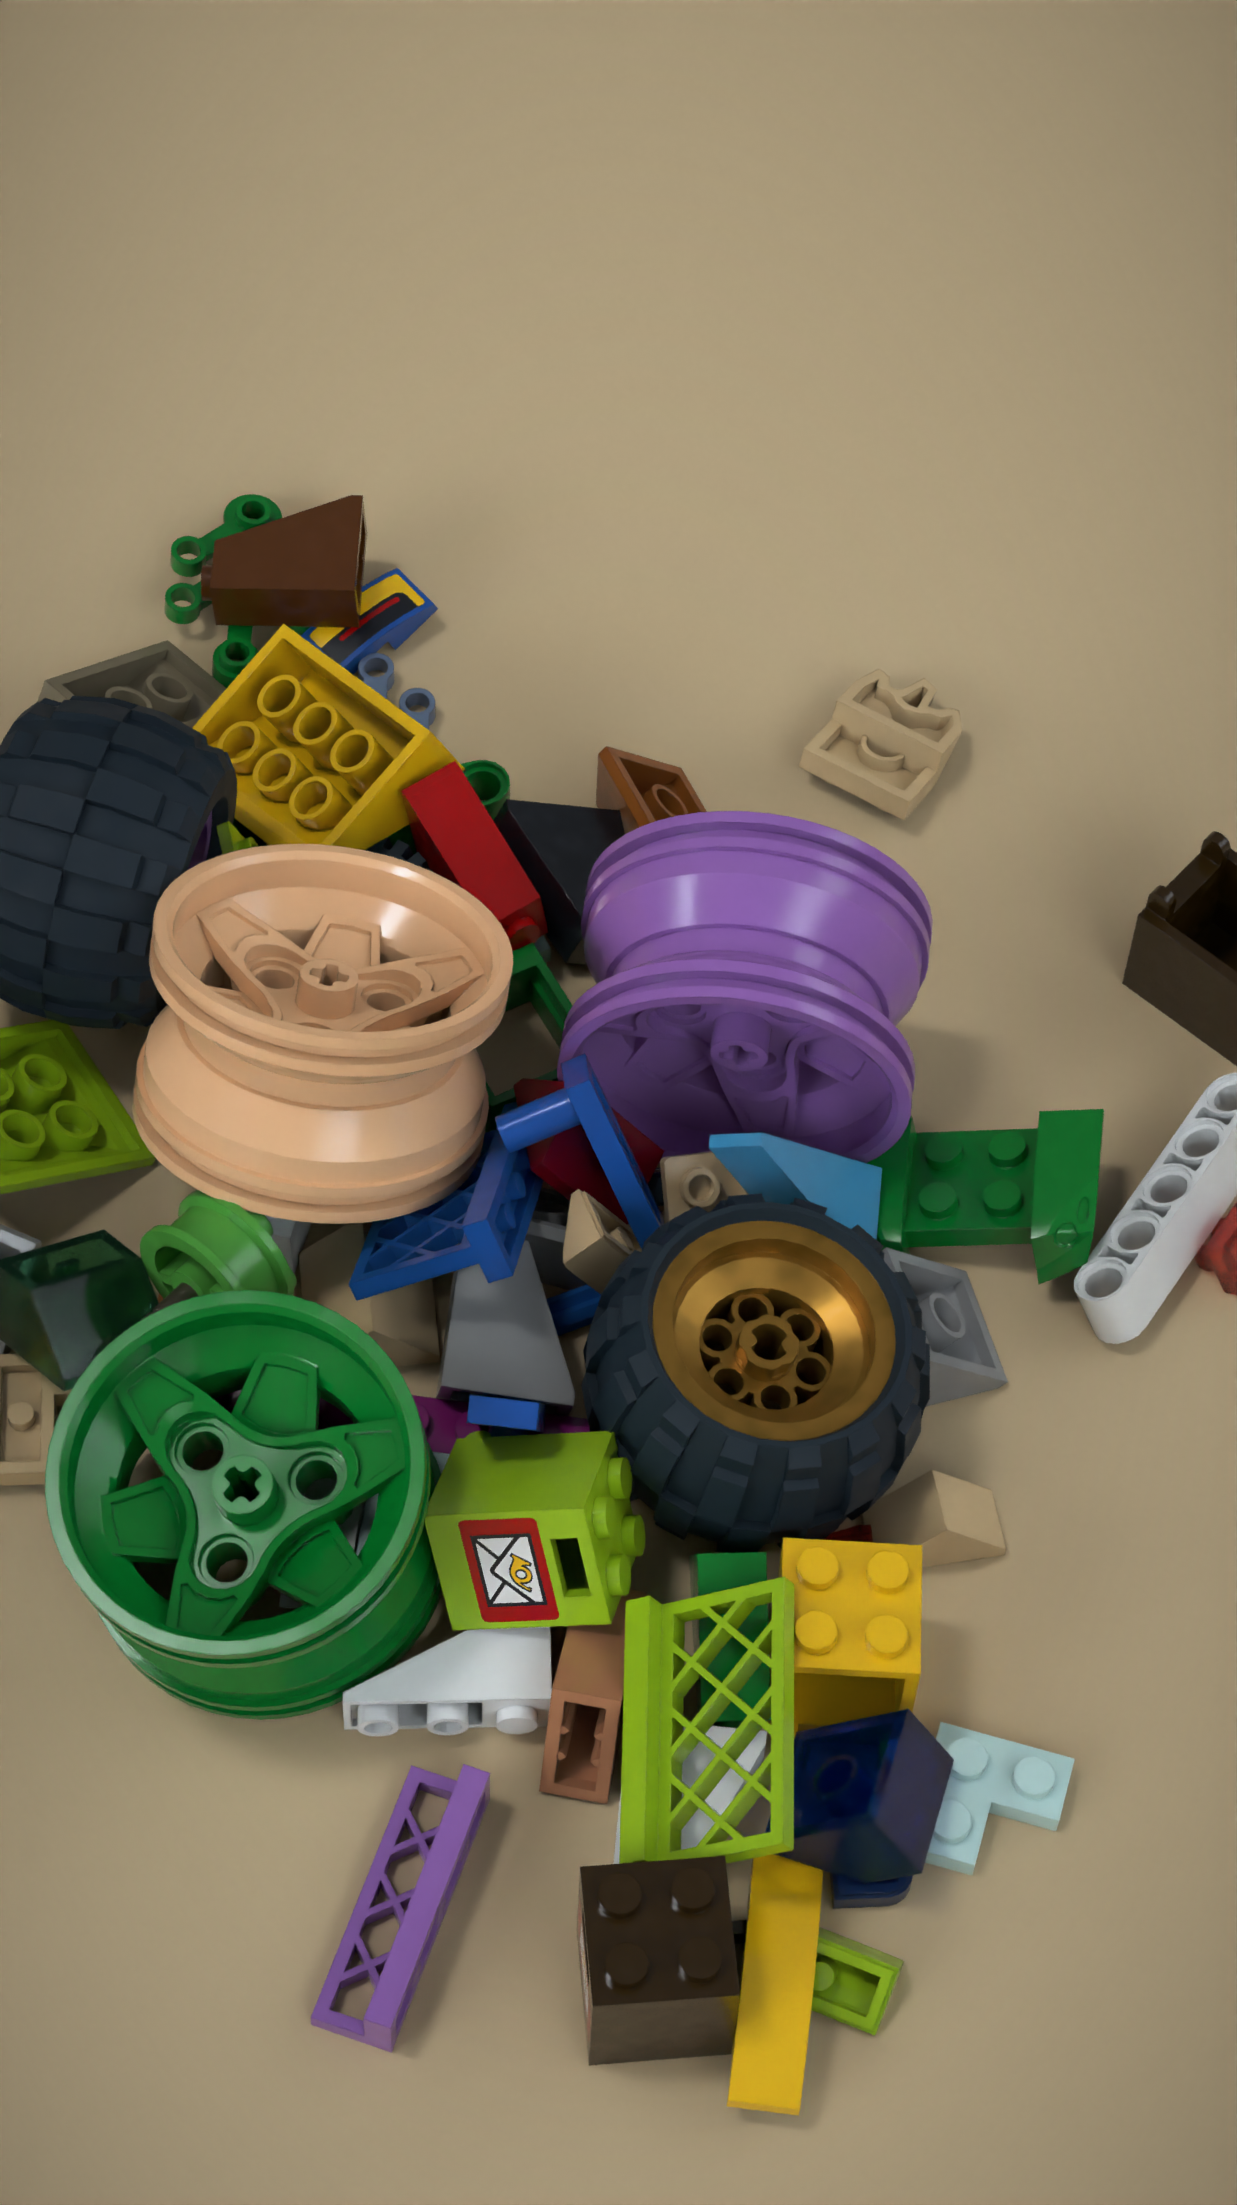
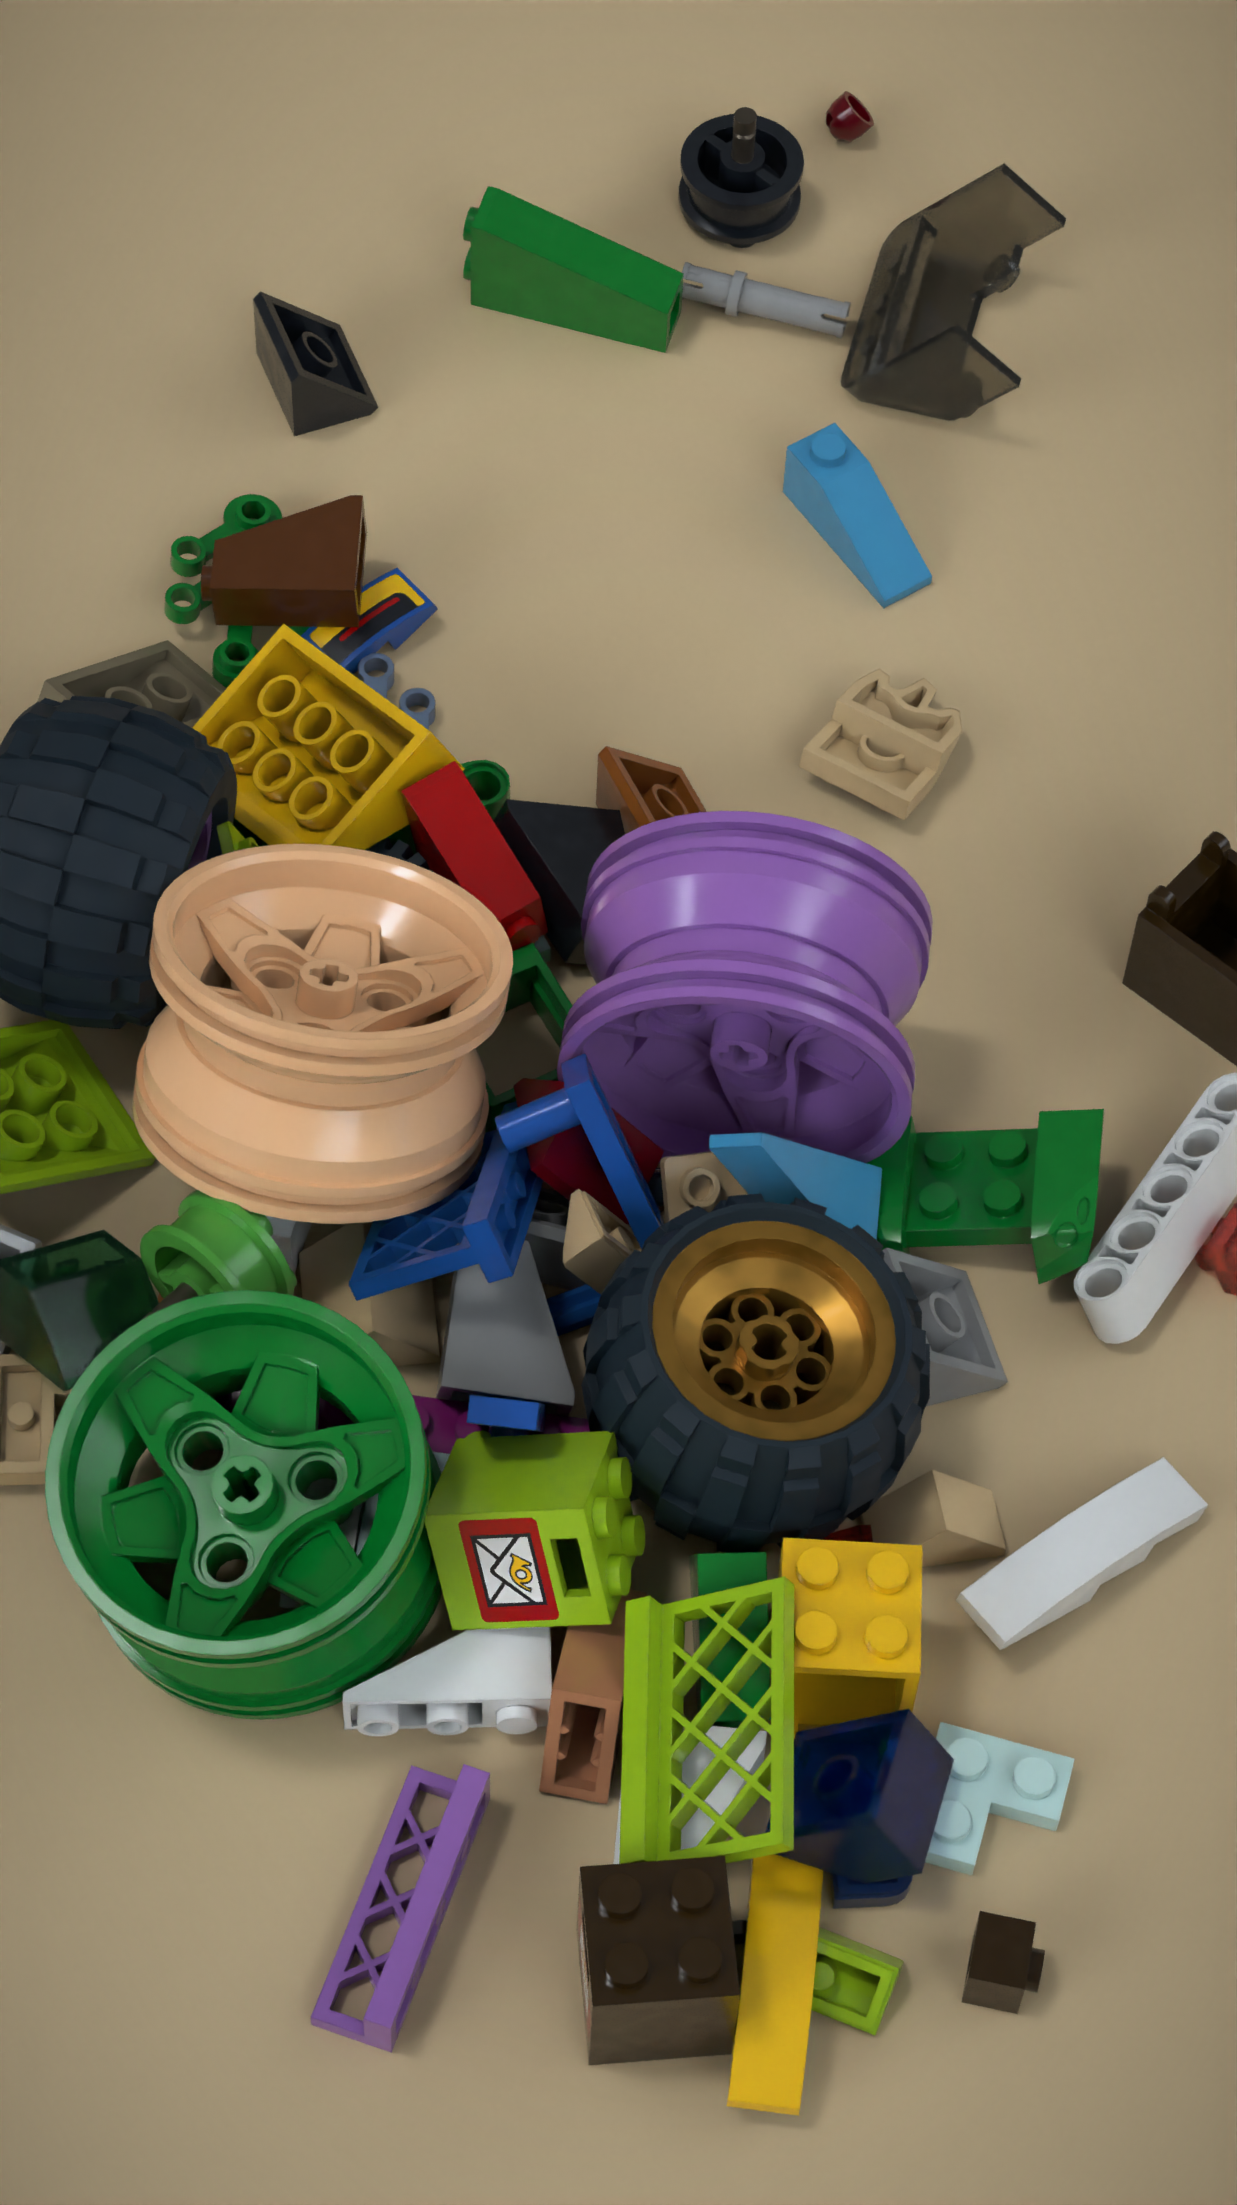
(309, 366): none -> black slope
(566, 275): none -> green slope
(740, 178): none -> black wheel
(764, 300): none -> light grey pin
(848, 118): none -> dark red hinge
(853, 514): none -> dark azure slope
(926, 294): none -> clear smoke windscreen
(1002, 1963): none -> dark brown plate
(1080, 1553): none -> white slope

